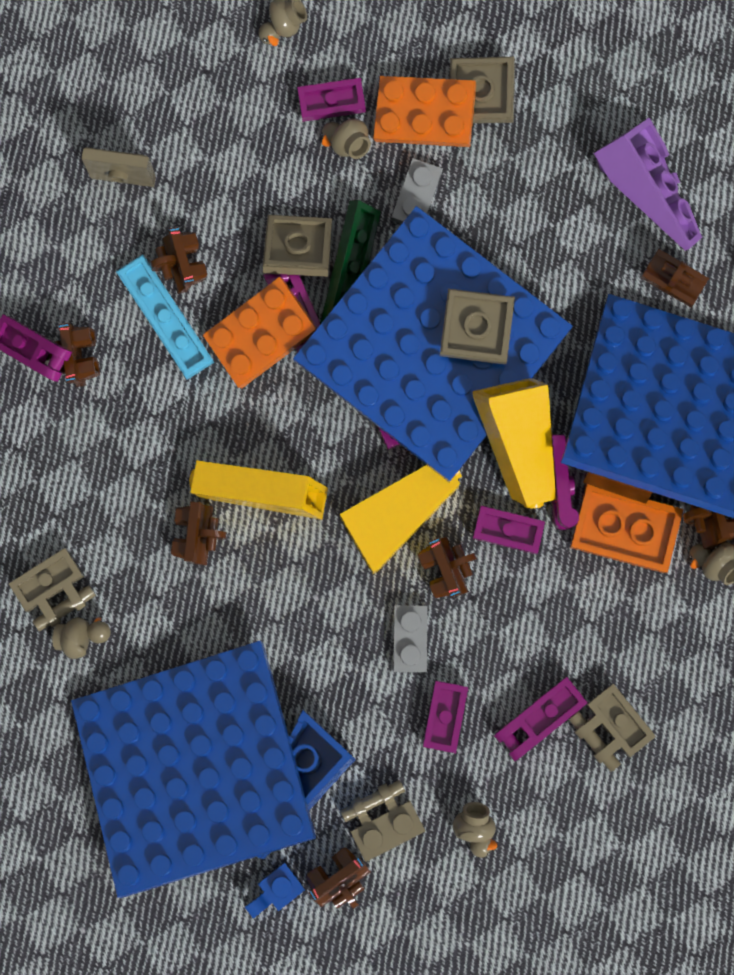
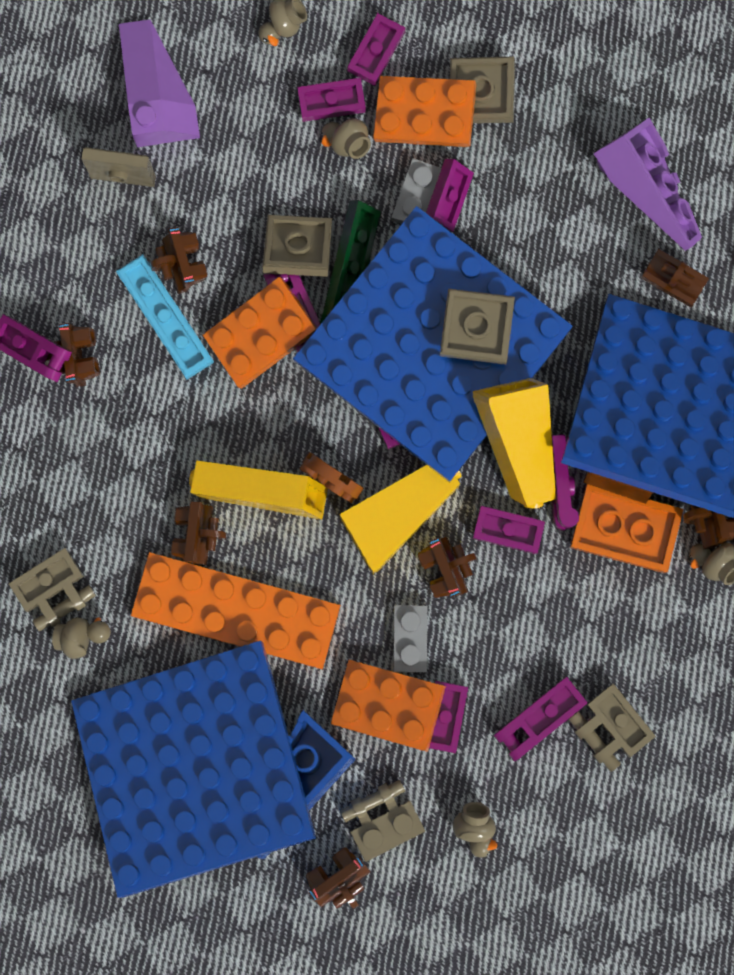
(156, 94): none -> medium lavender wedge
(235, 610): none -> orange plate
(279, 888): blue plate -> none
(331, 477): none -> dark orange plate
(376, 49): none -> magenta plate
(388, 705): none -> orange plate
(449, 193): none -> magenta plate

